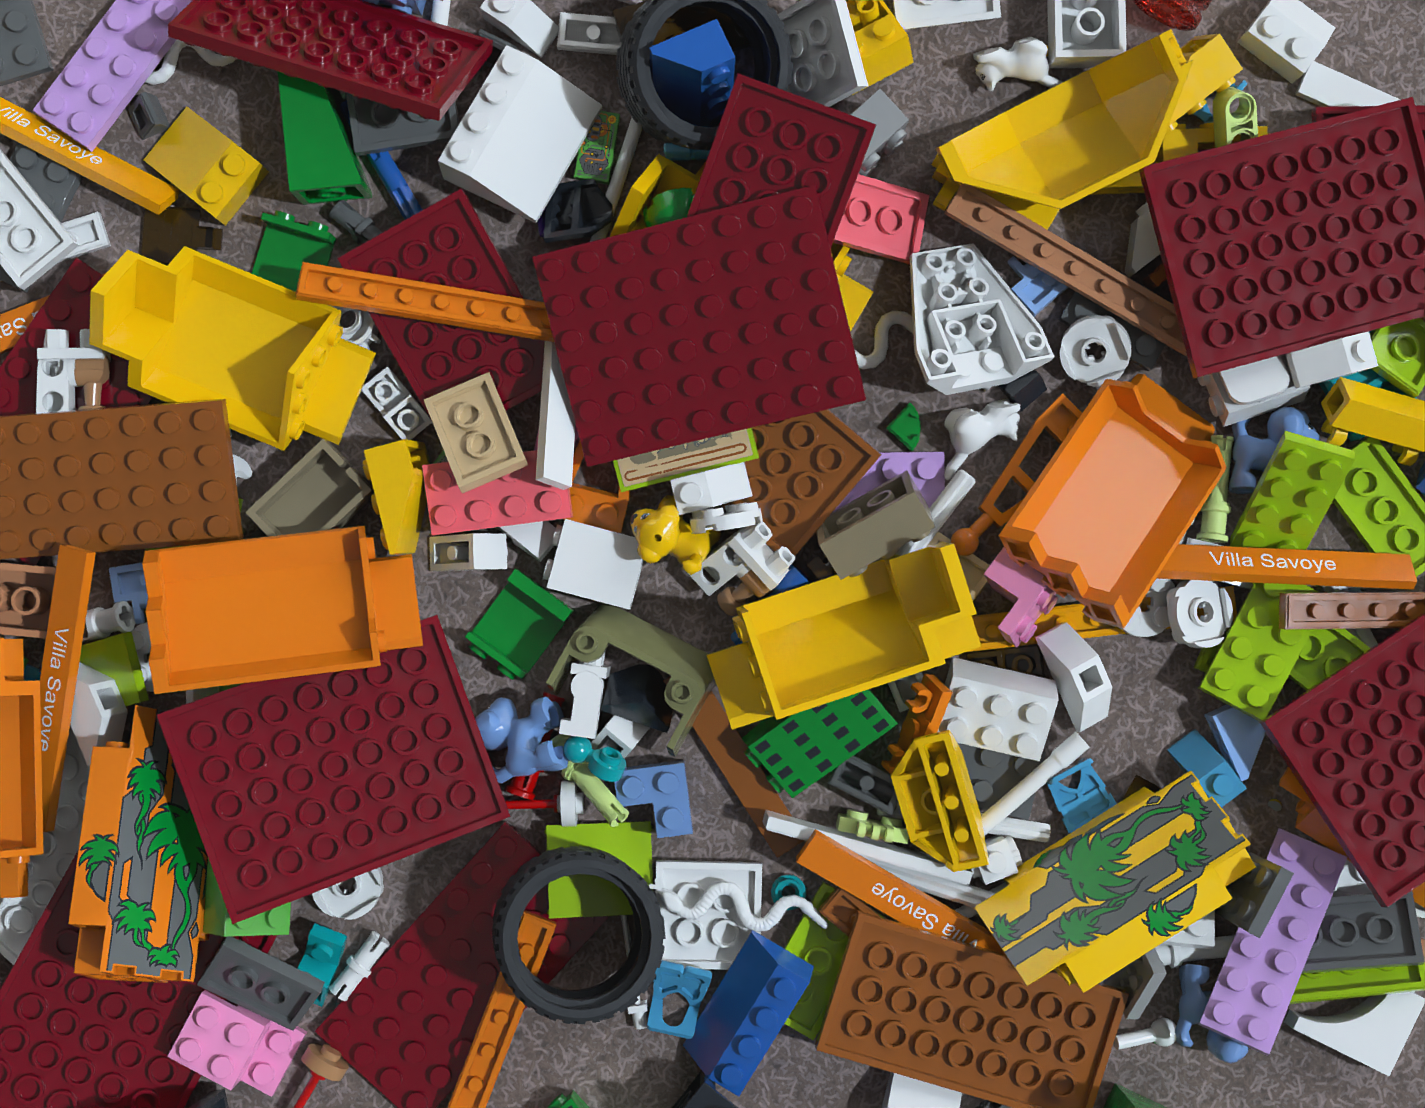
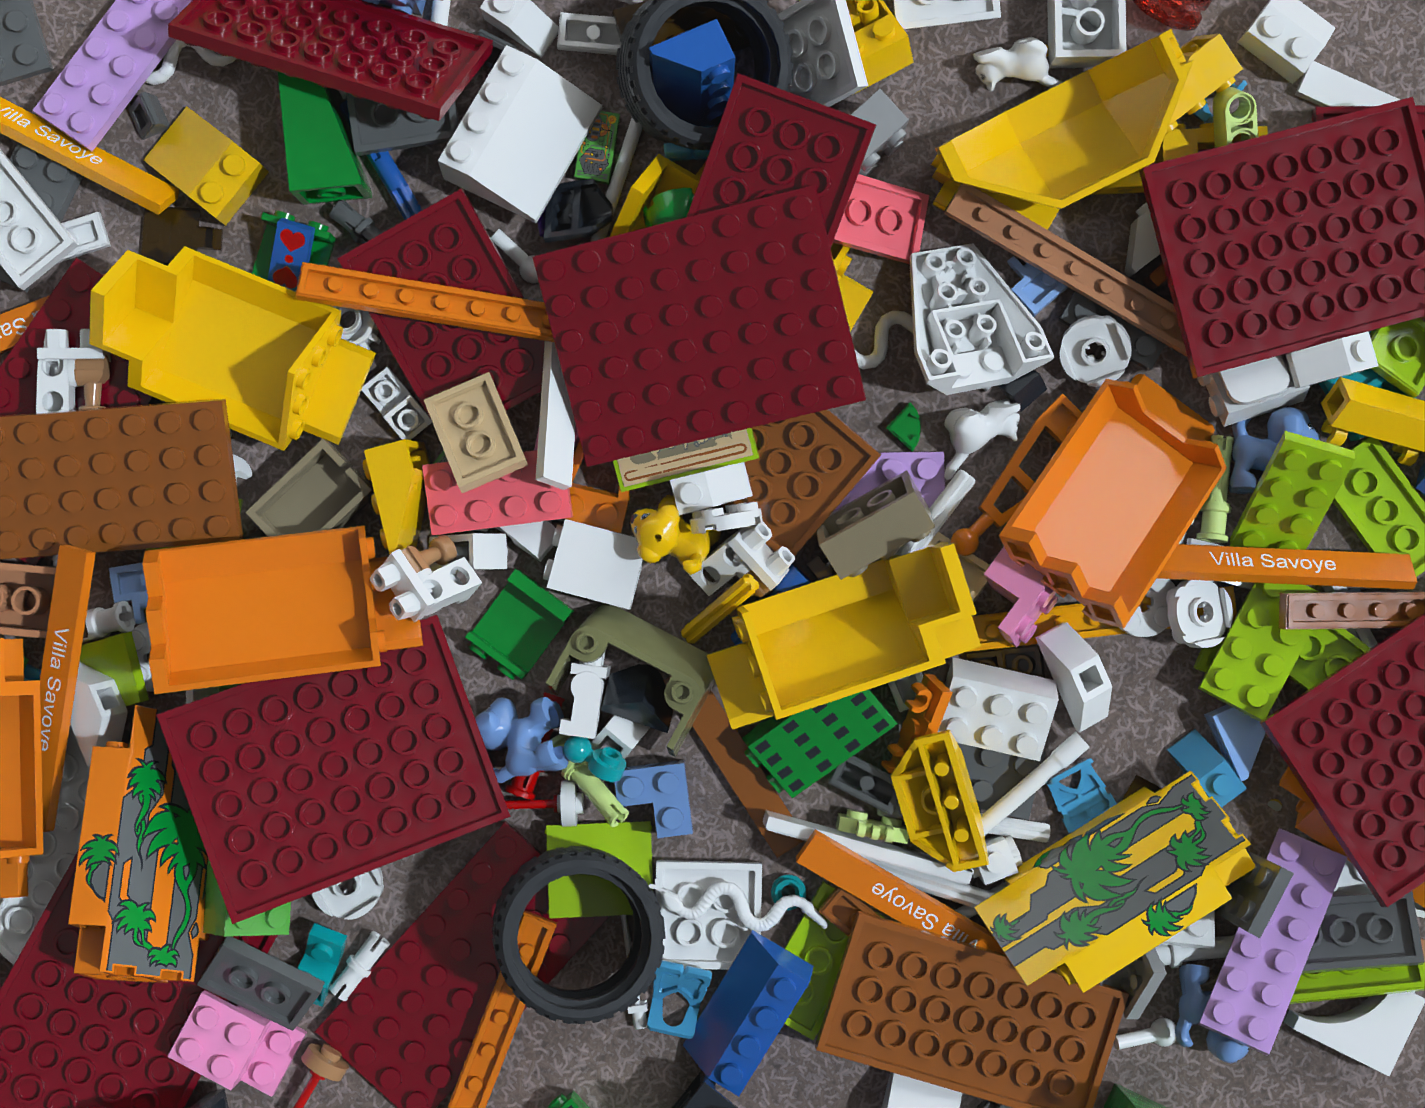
(290, 248): none -> blue tile
(417, 587): none -> white hips
(526, 263): none -> white bar
(720, 608): none -> yellow axle

